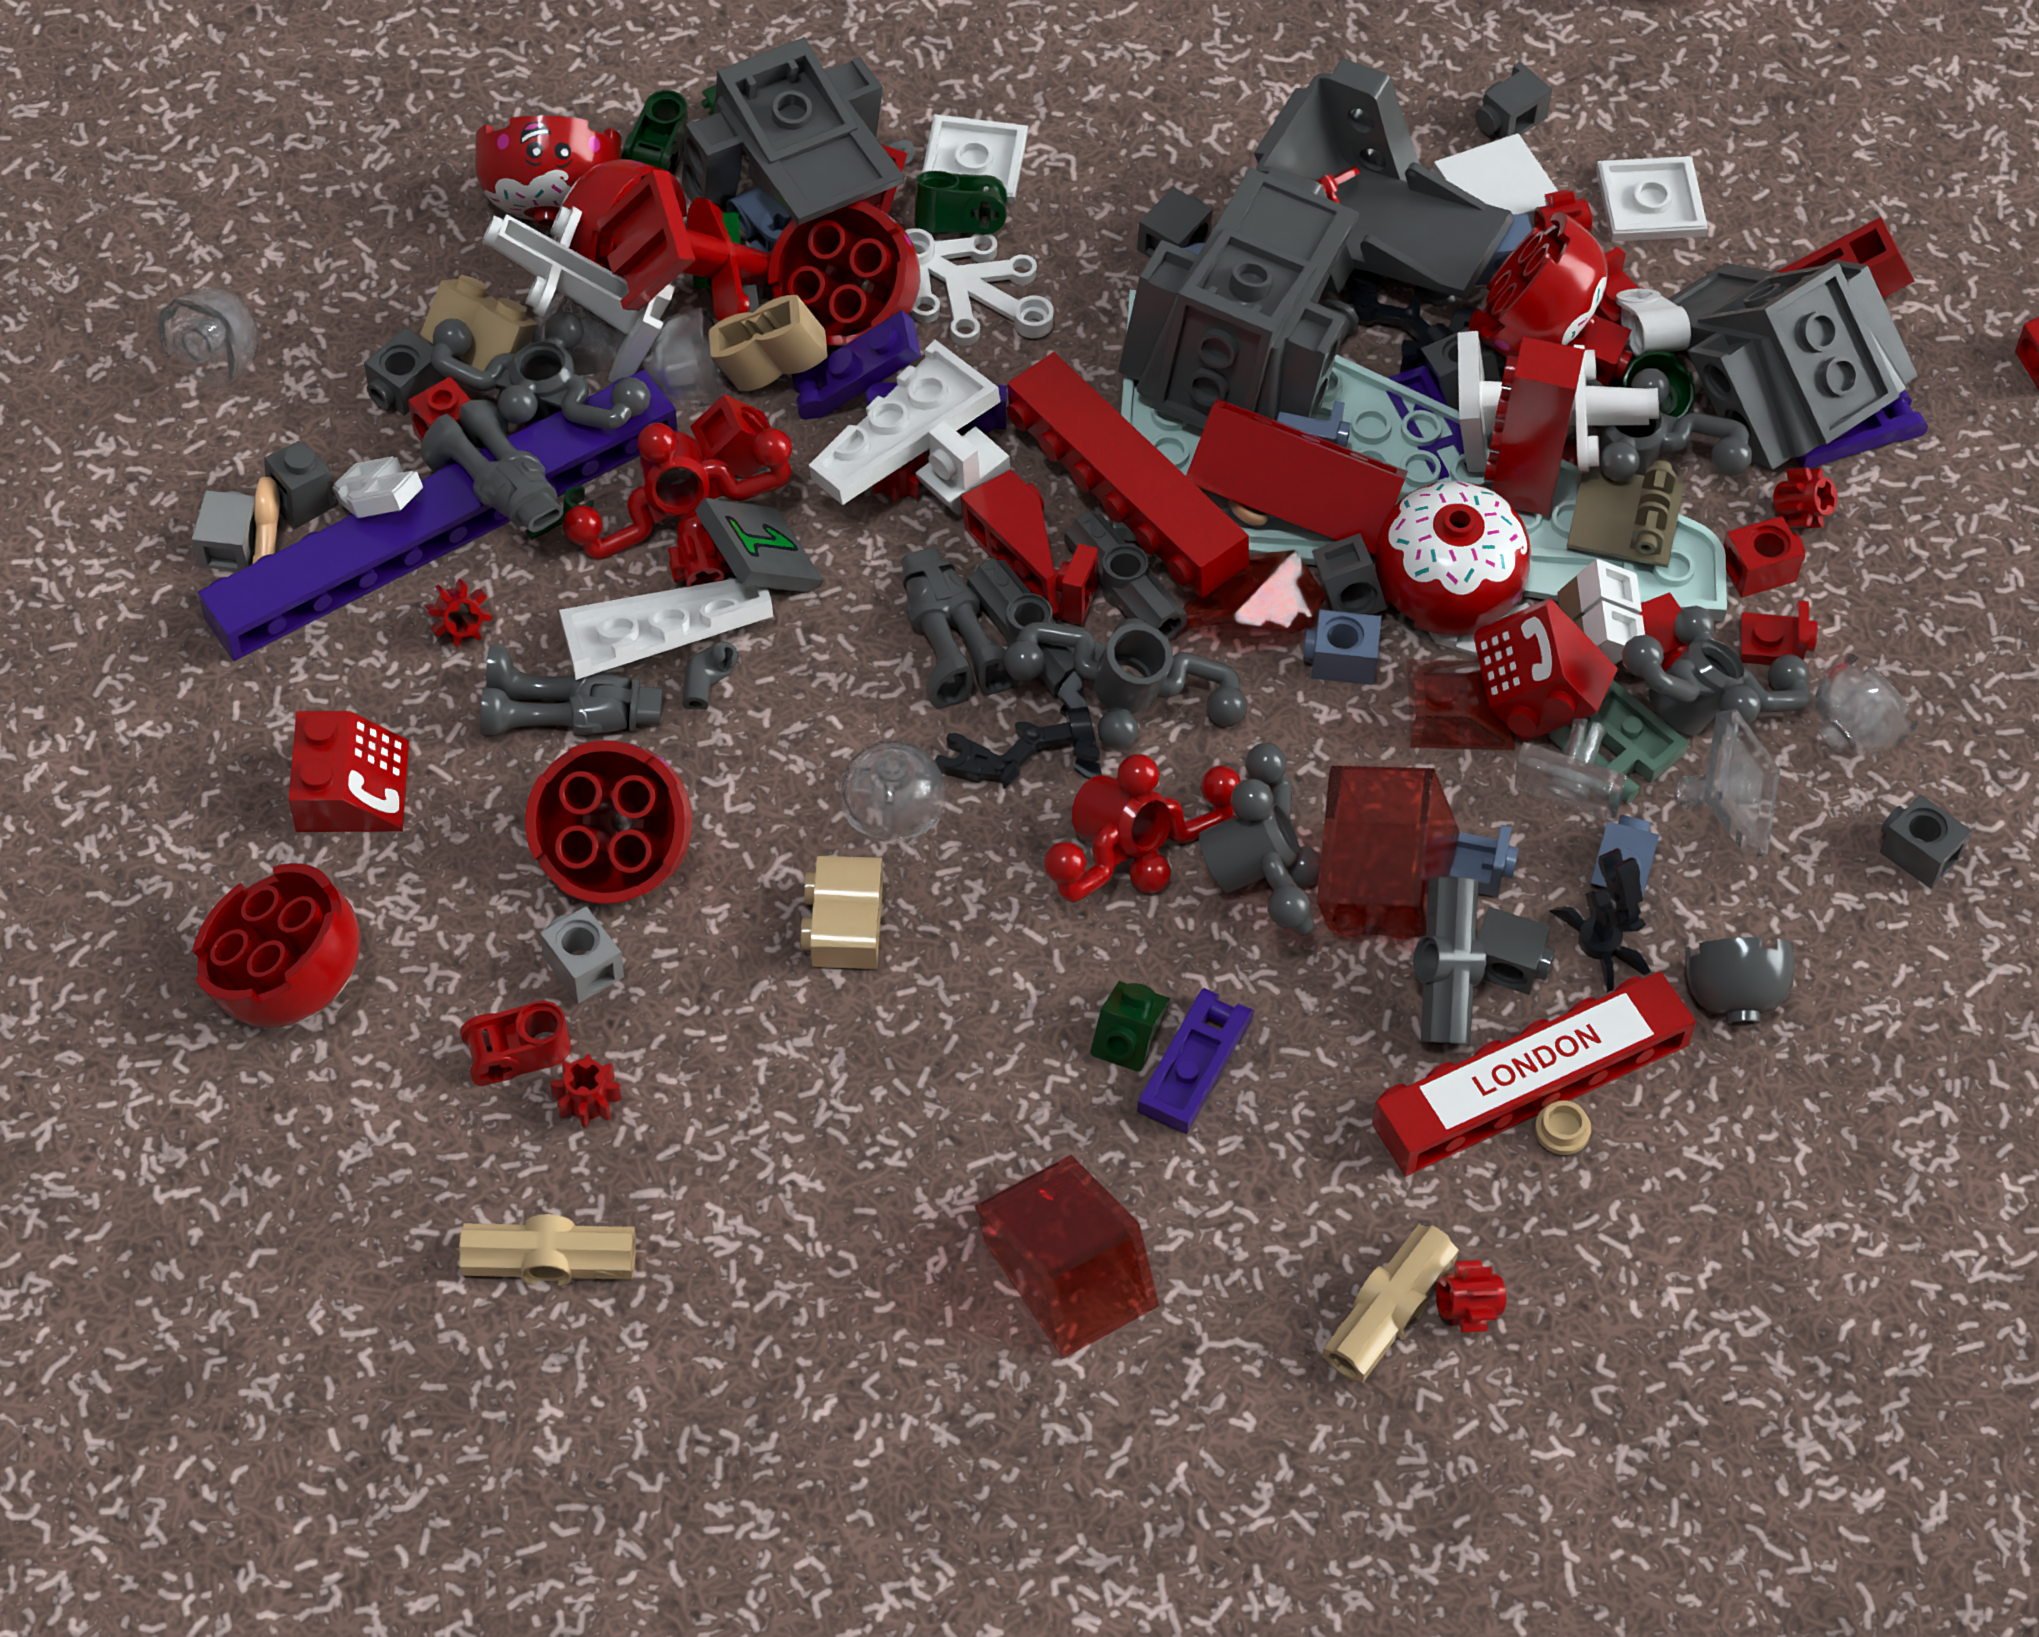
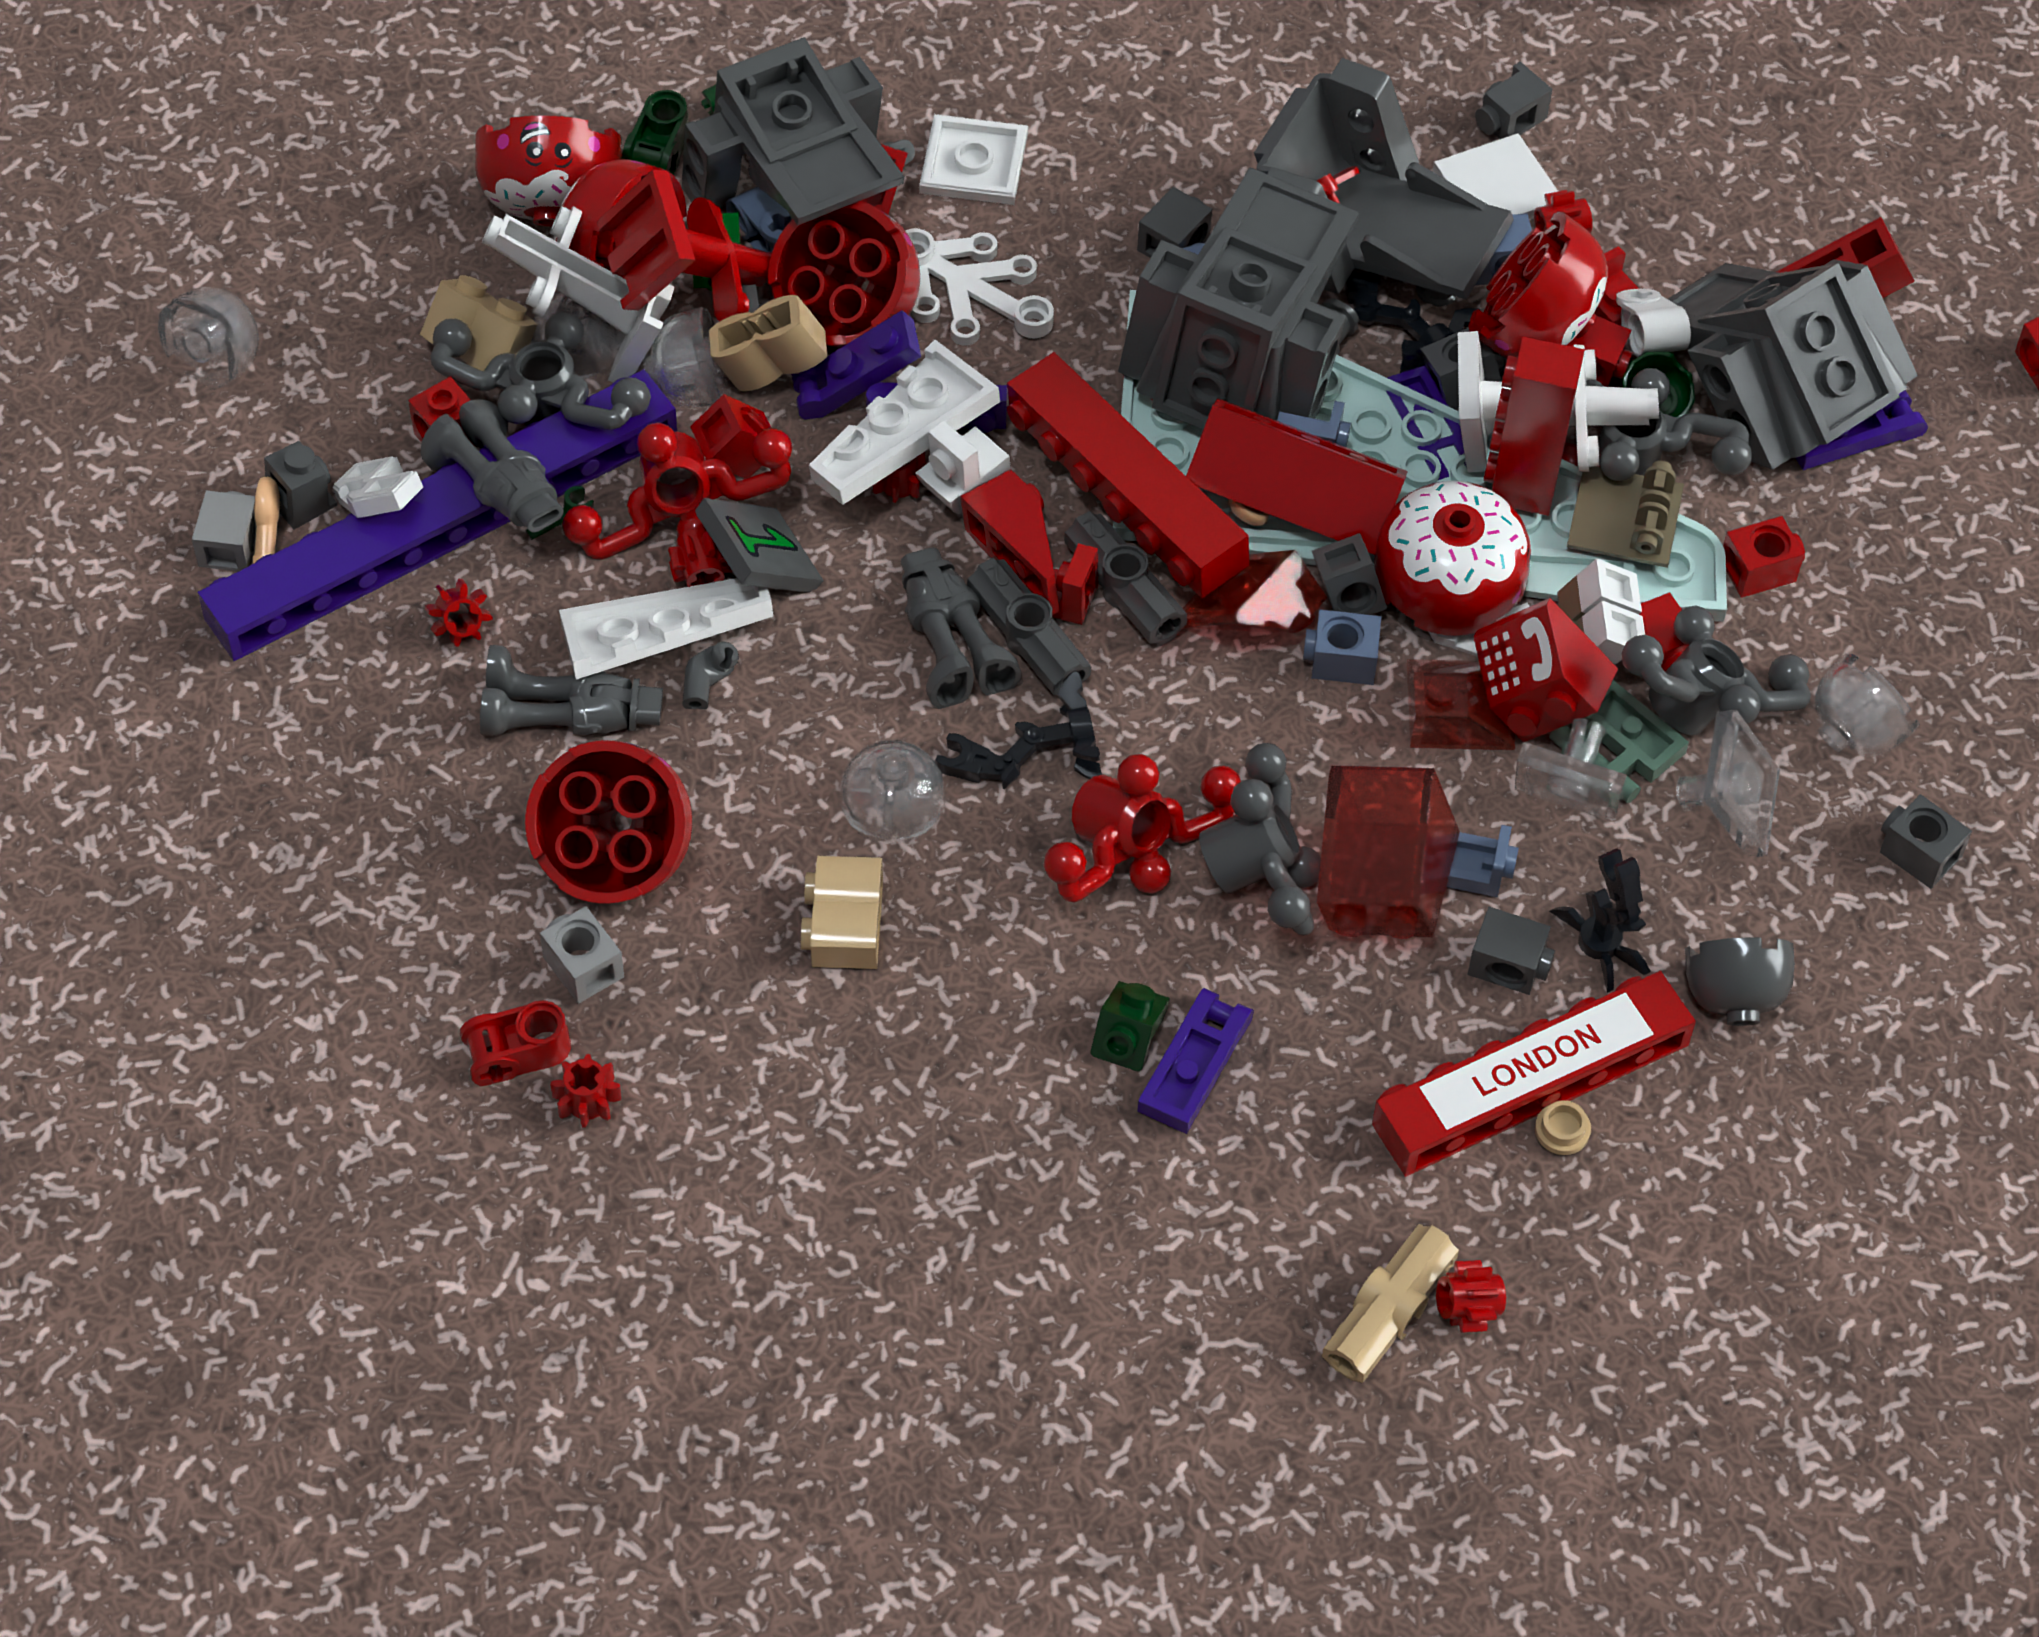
(278, 947): red cylinder -> none
(346, 774): red slope -> none
(400, 371): dark grey brick -> none
(547, 1250): tan piece -> none
(953, 202): dark green piece -> none
(1070, 1254): clear red slope -> none
(1141, 648): dark grey wheel -> none
(1449, 960): dark grey piece -> none
(1634, 840): sand blue bracket -> none
(1651, 198): white tile -> none
(1770, 636): red bracket -> none
(1805, 498): red gear -> none

